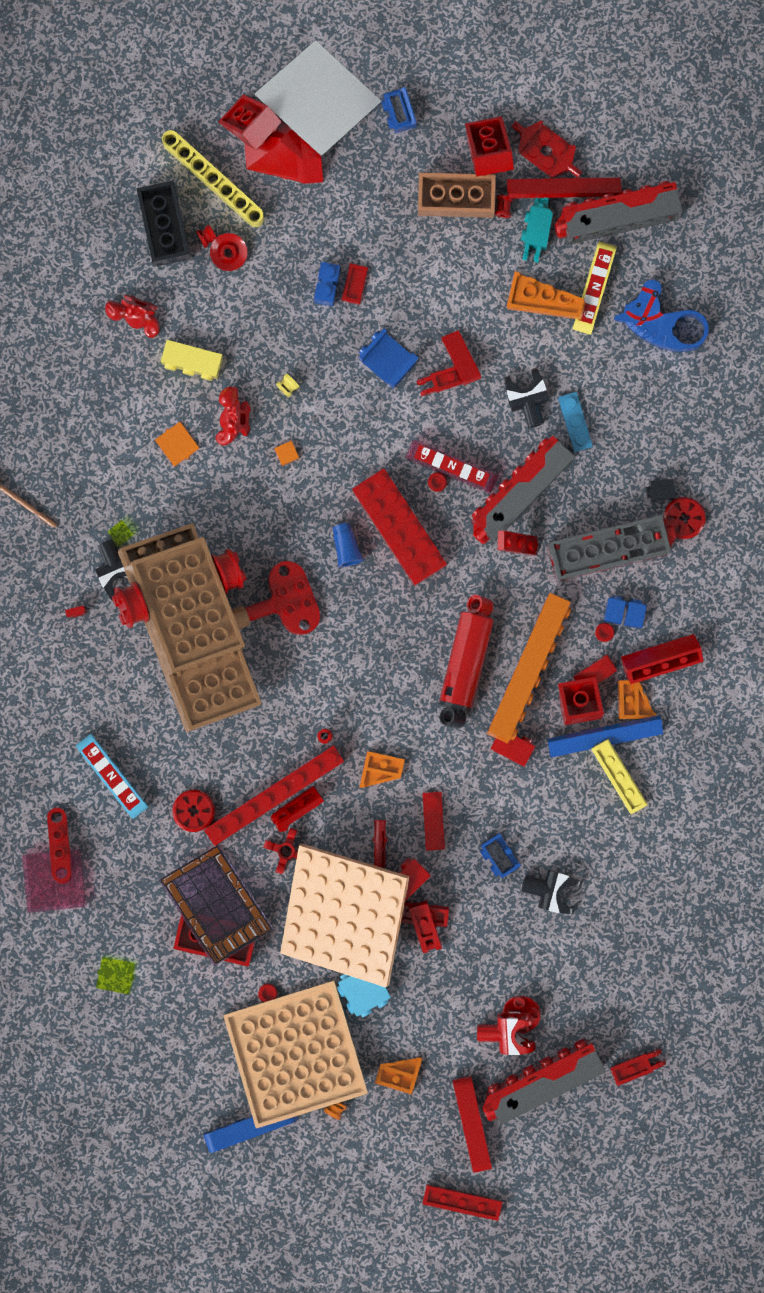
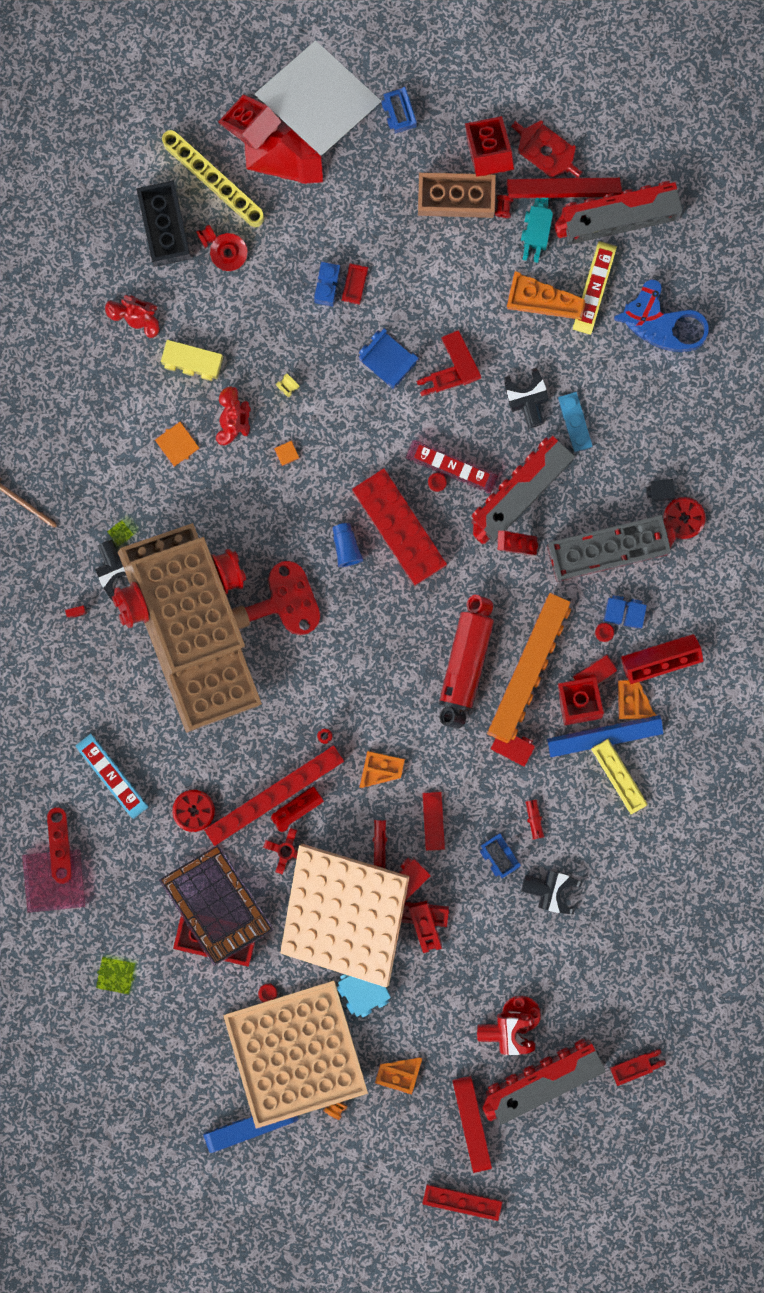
(534, 819): none -> red pin

